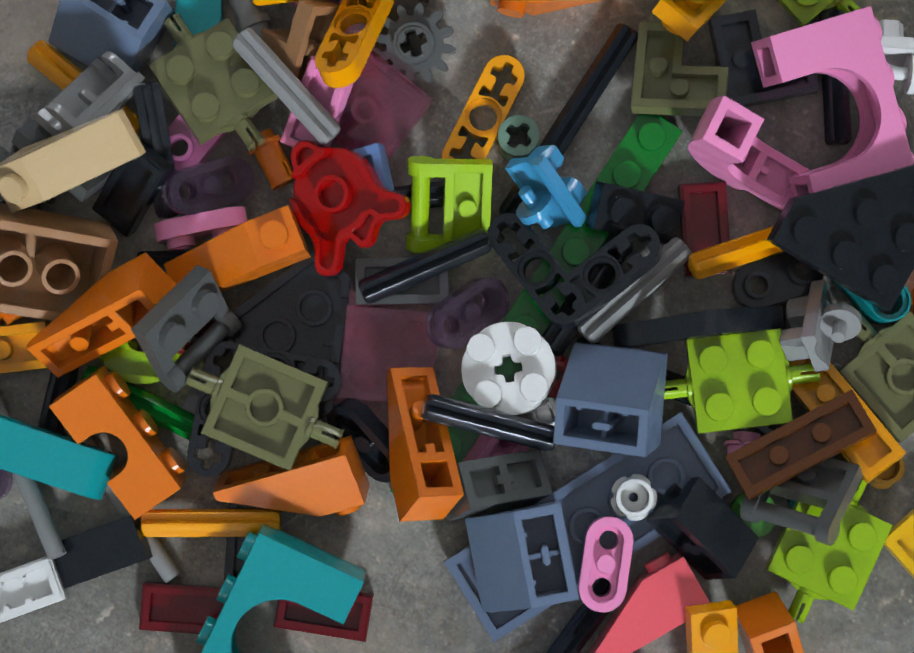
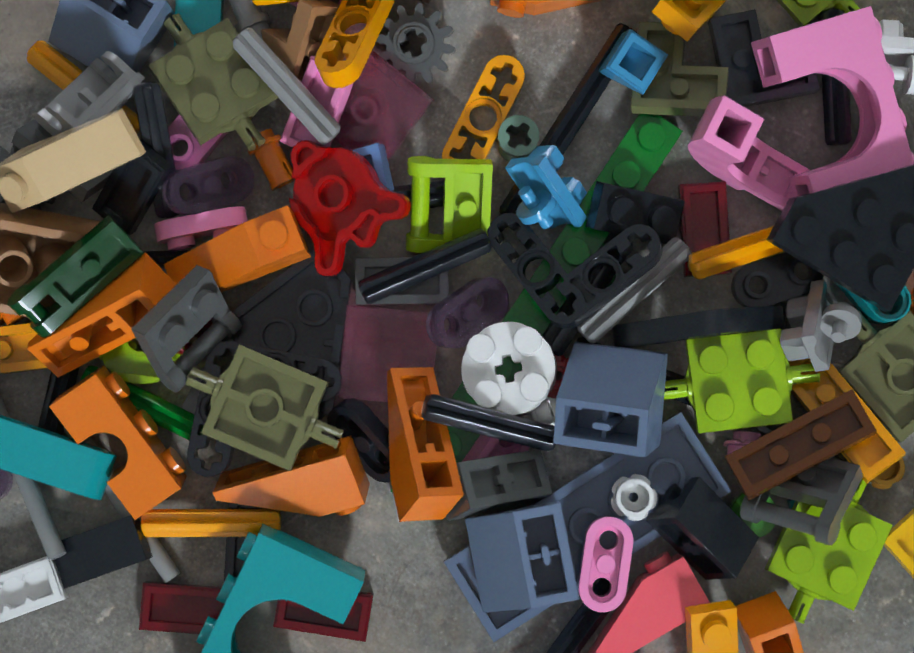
(76, 276): none -> dark green plate
(633, 61): none -> dark azure slope

